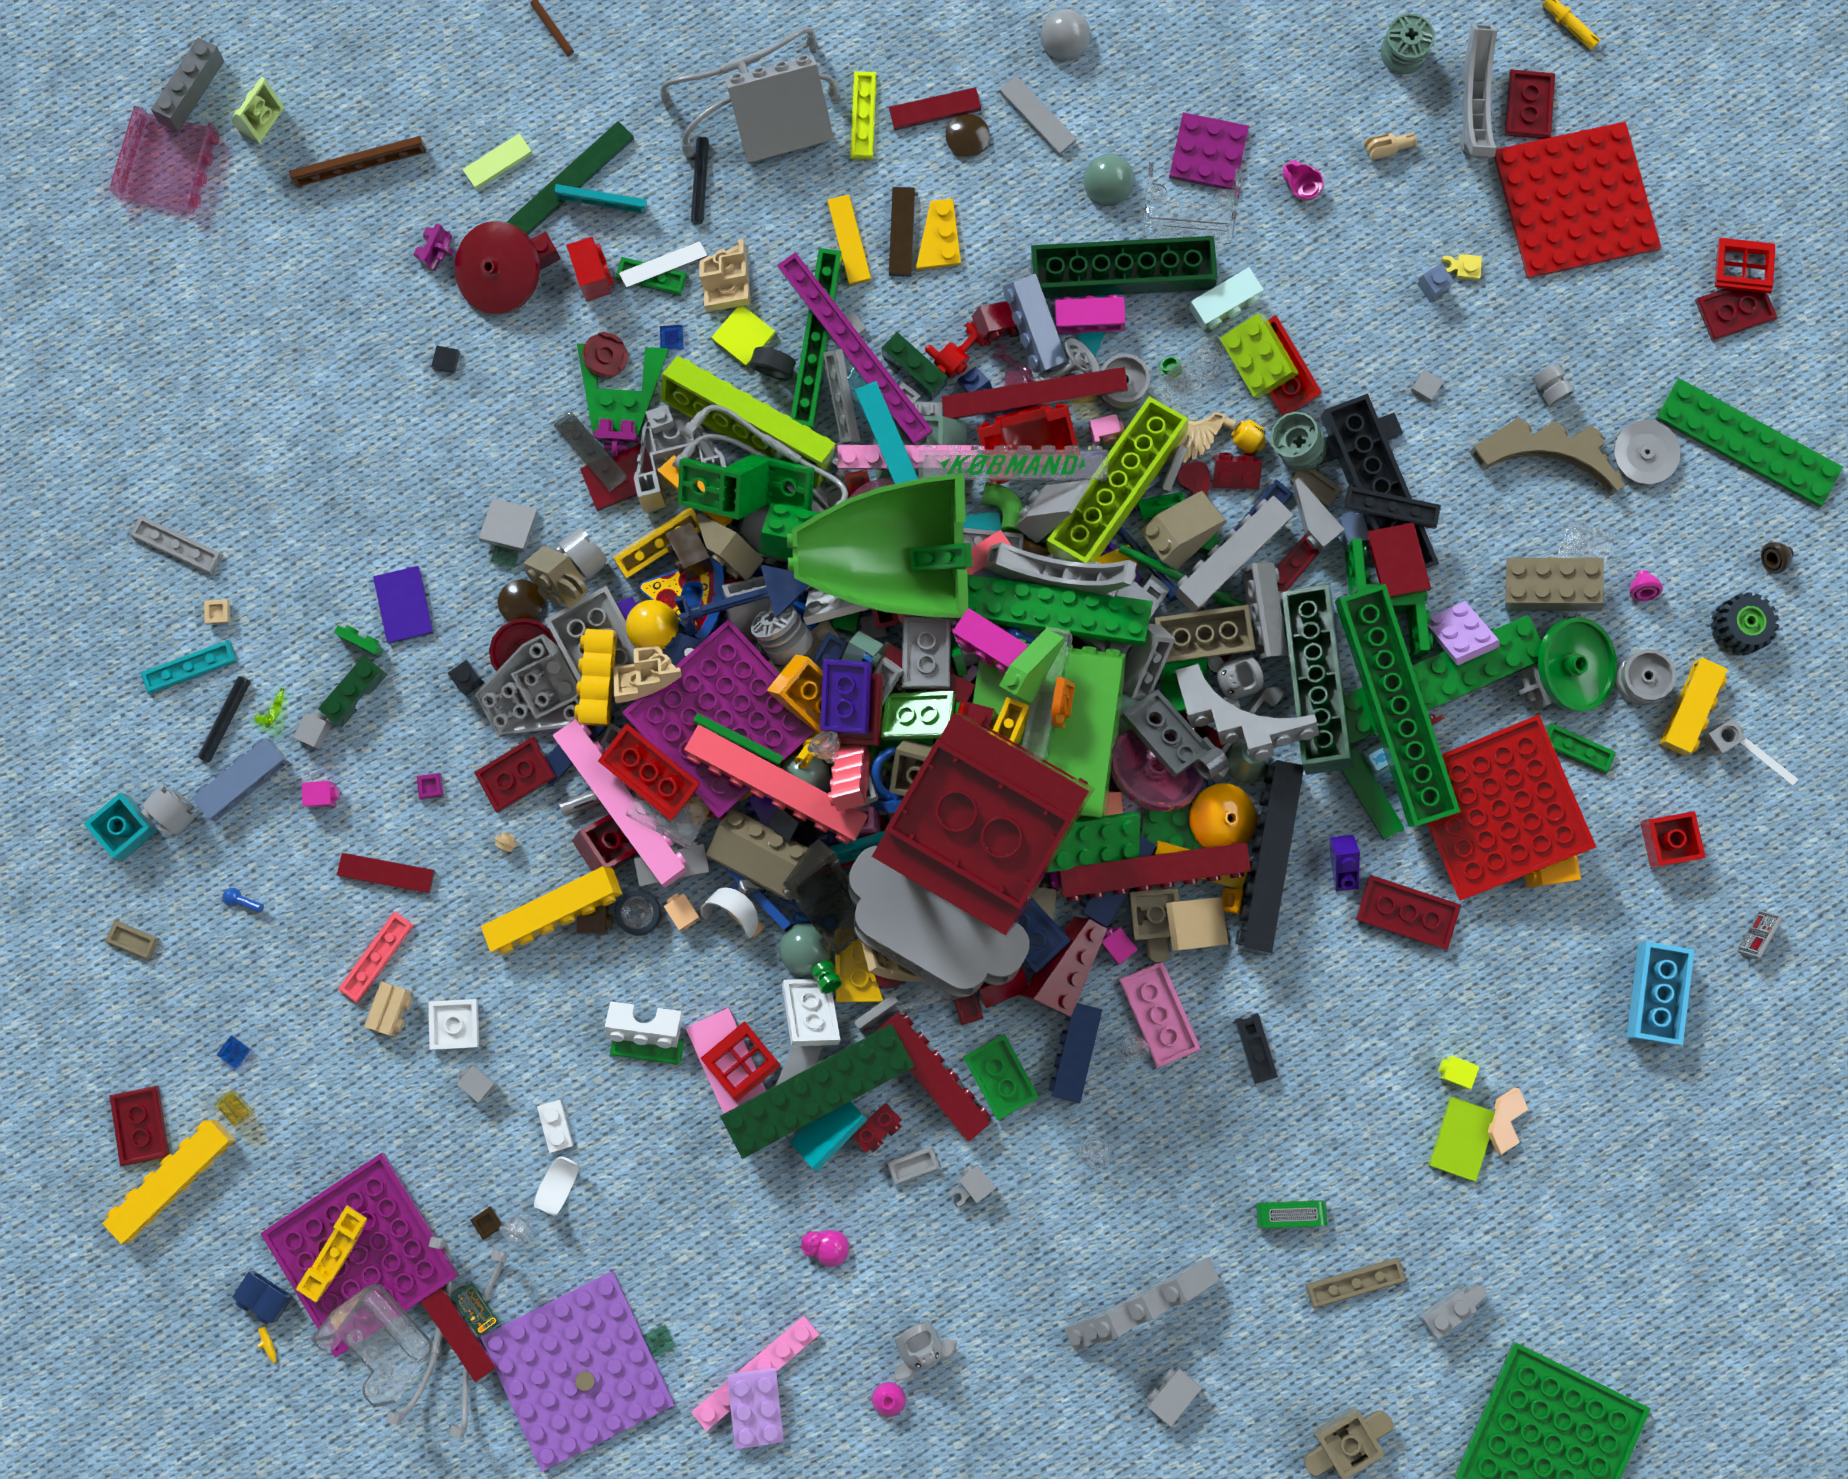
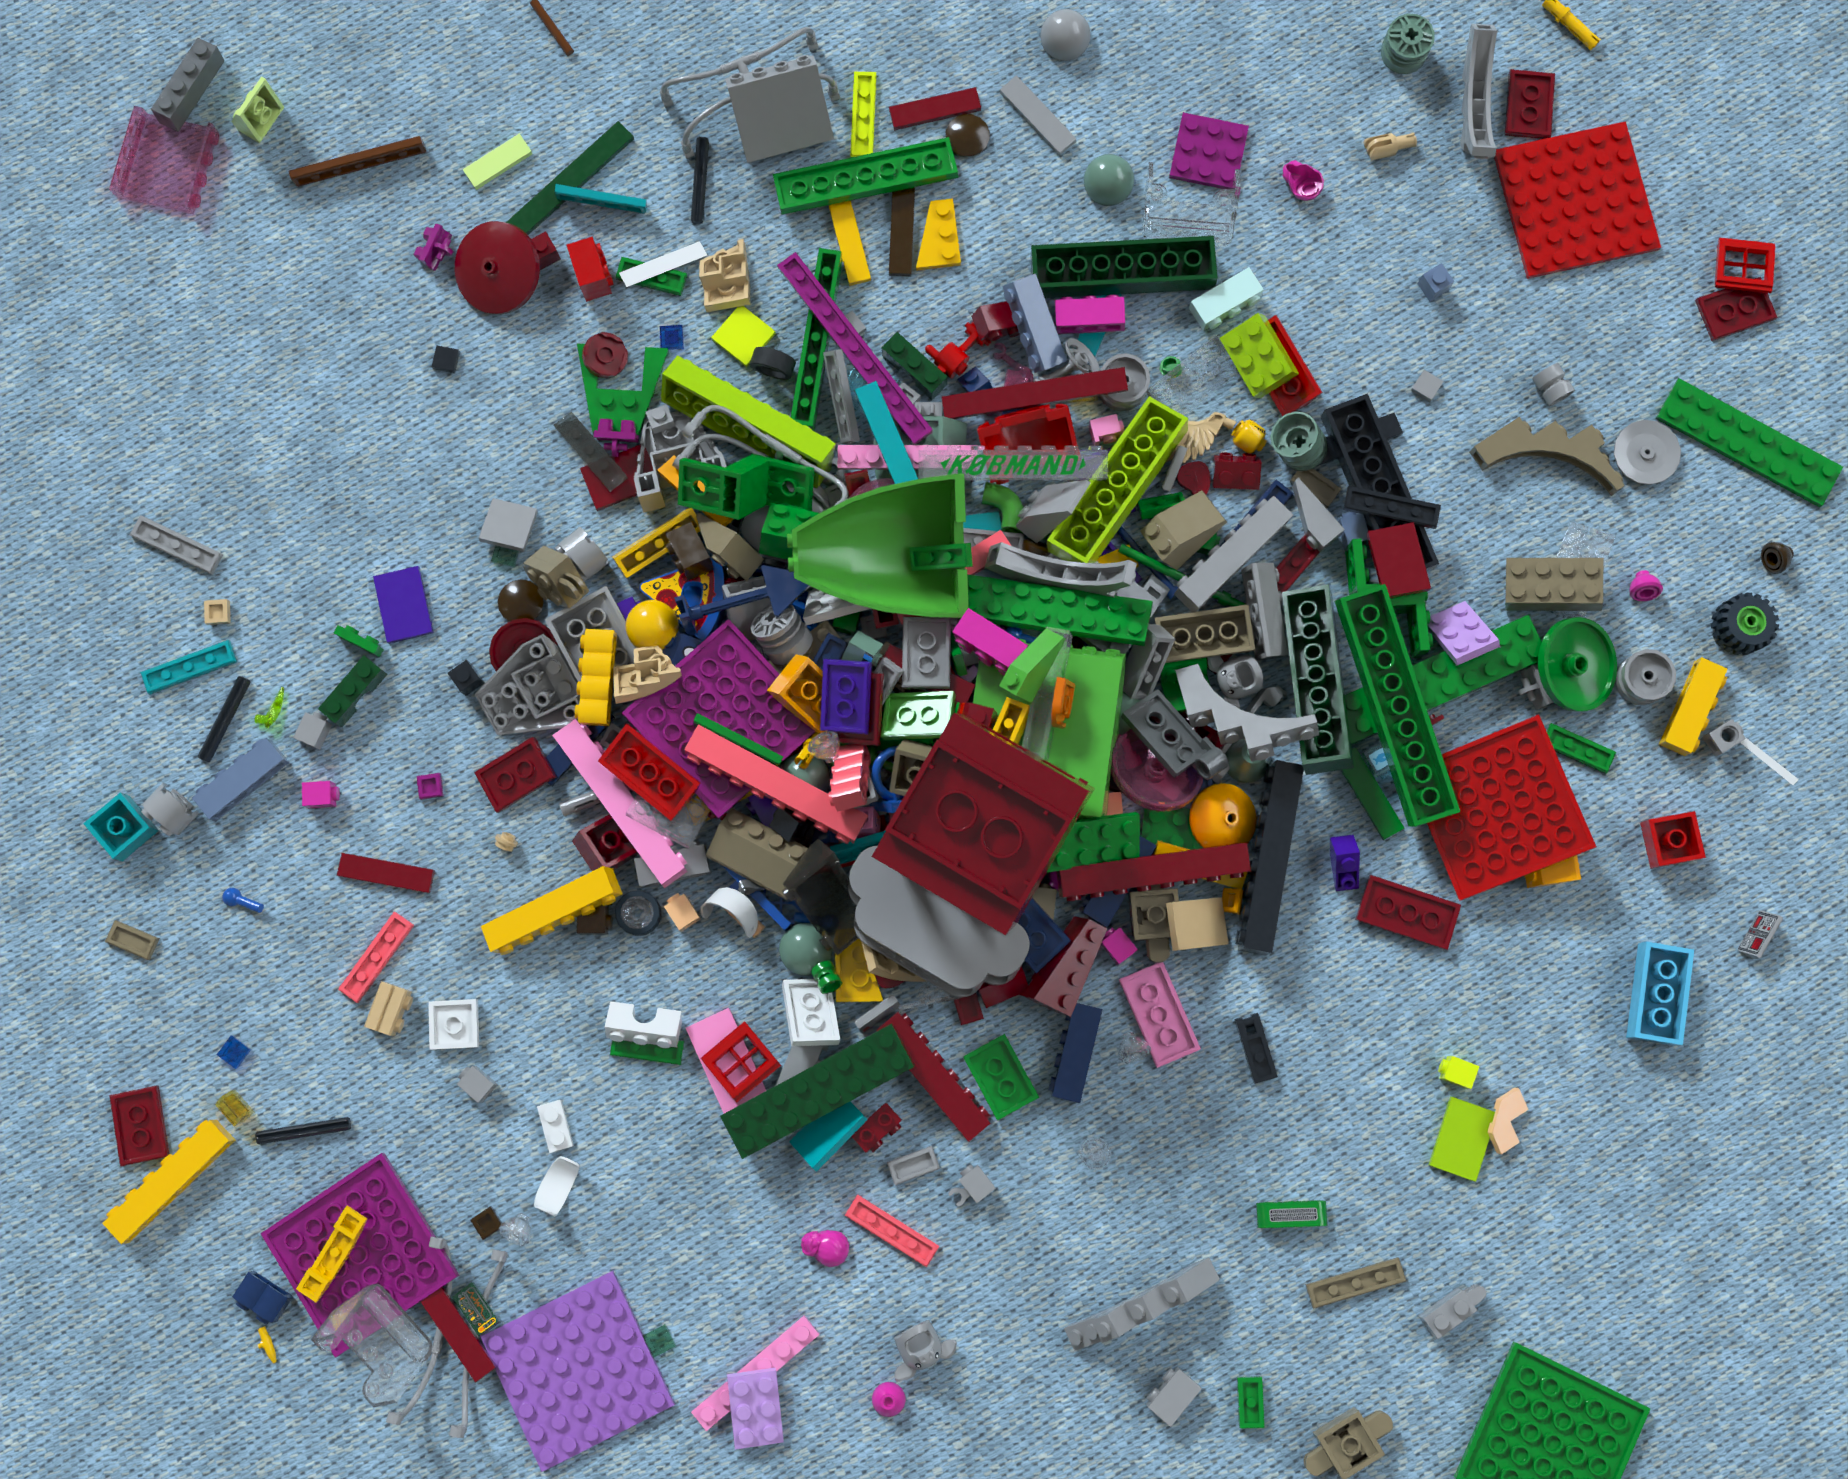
(303, 1130): none -> black axle
(585, 1380): dark tan piece -> none
(865, 175): none -> green plate
(892, 1230): none -> coral tile
(1250, 1402): none -> green plate
(1465, 266): light yellow plate -> none

